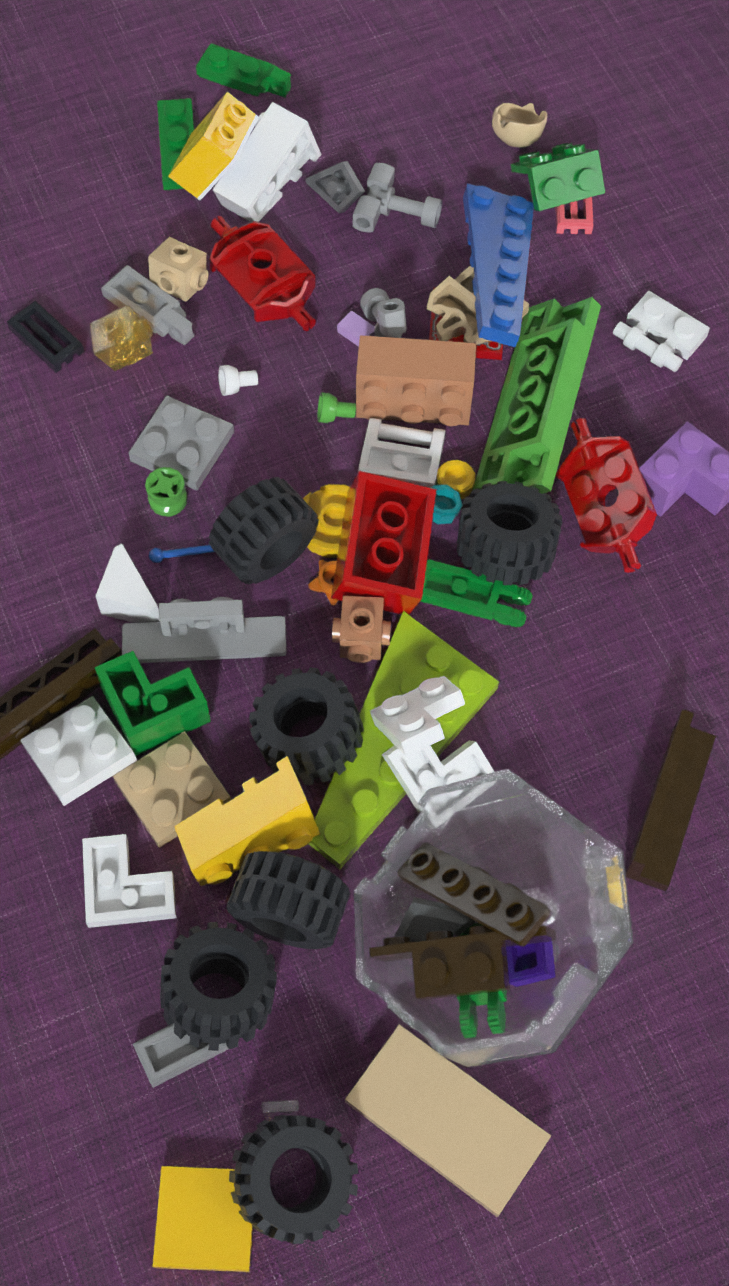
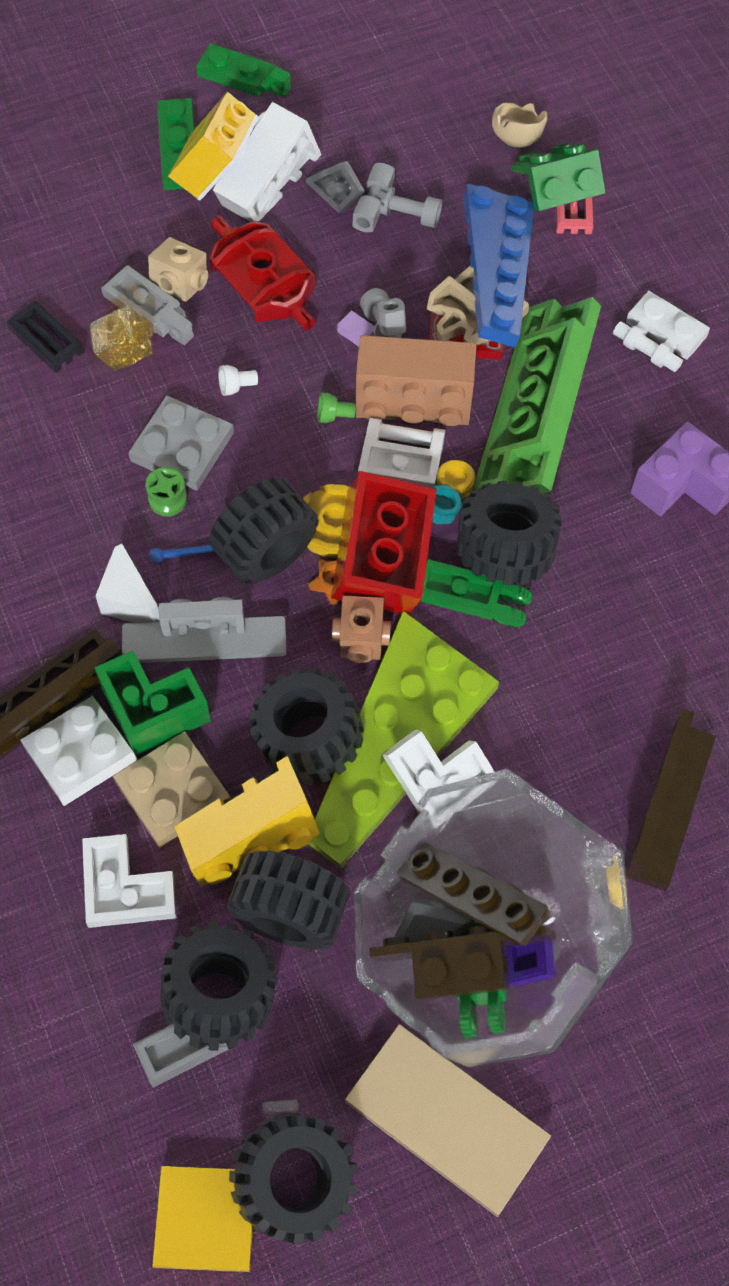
(411, 718): white plate -> none
(589, 475): red plate -> none

